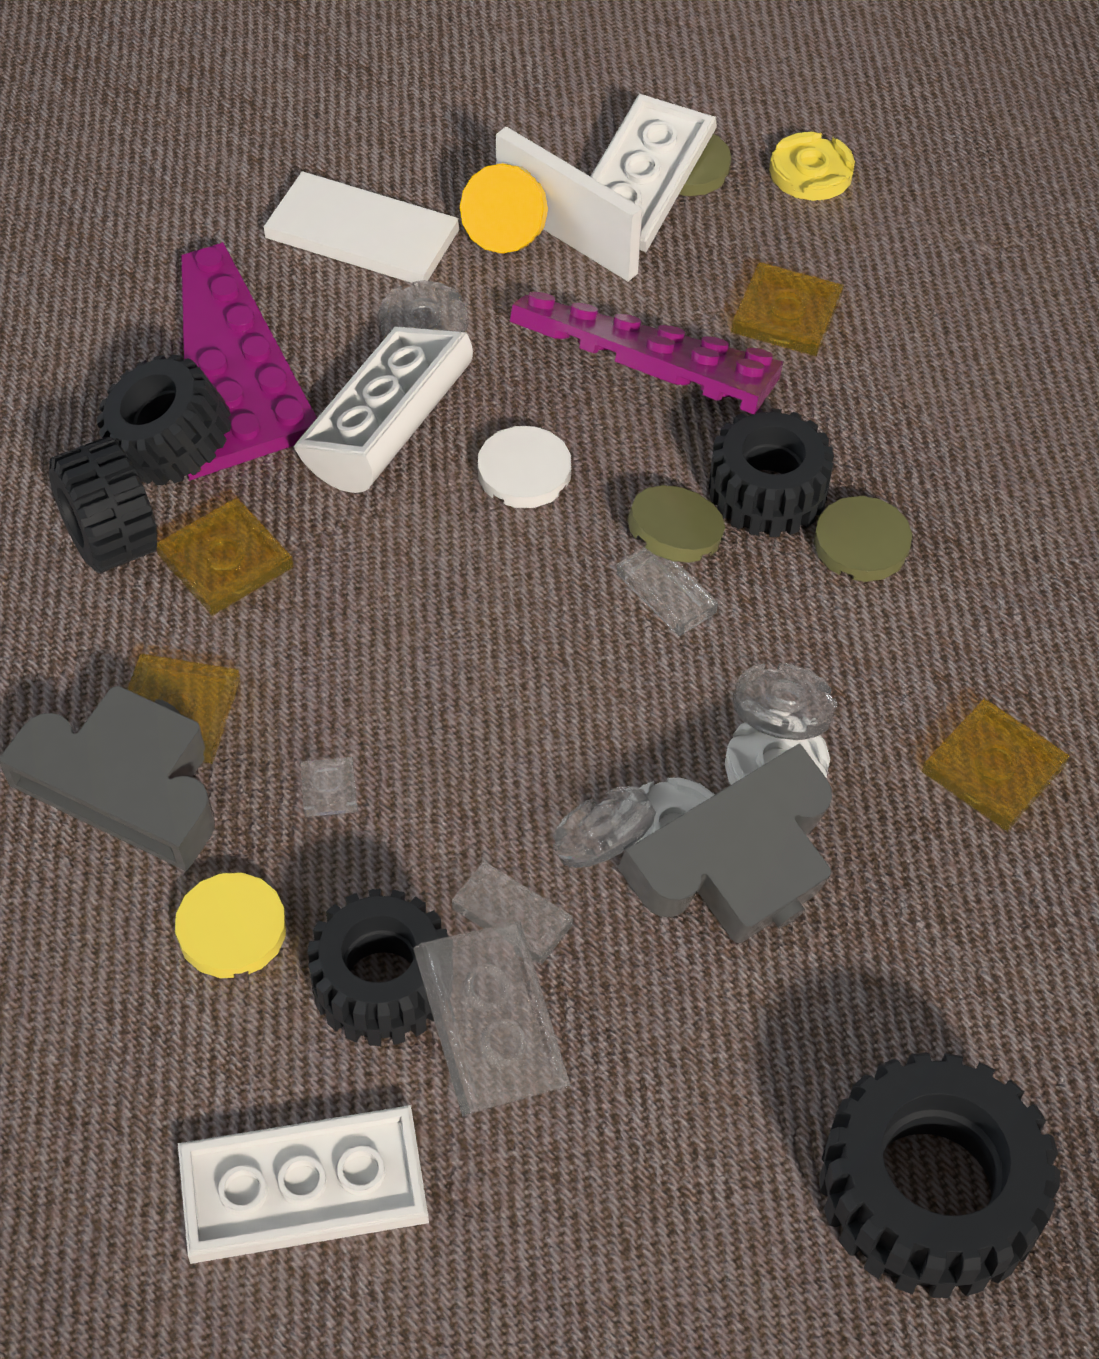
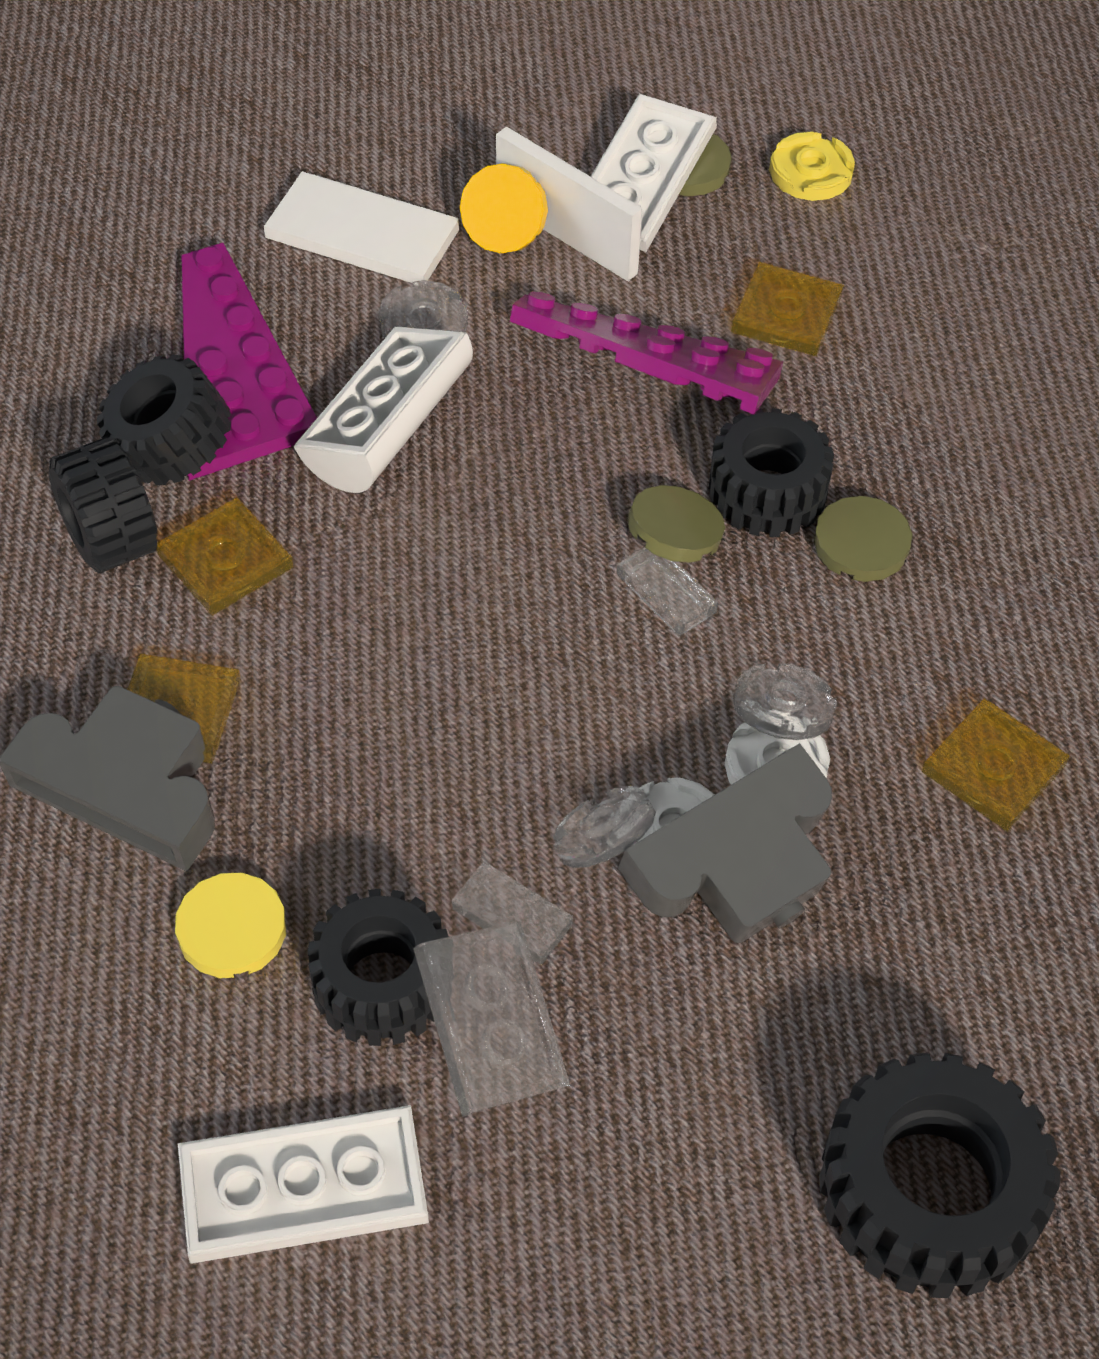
(328, 787): clear plate -> none
(524, 466): white tile -> none

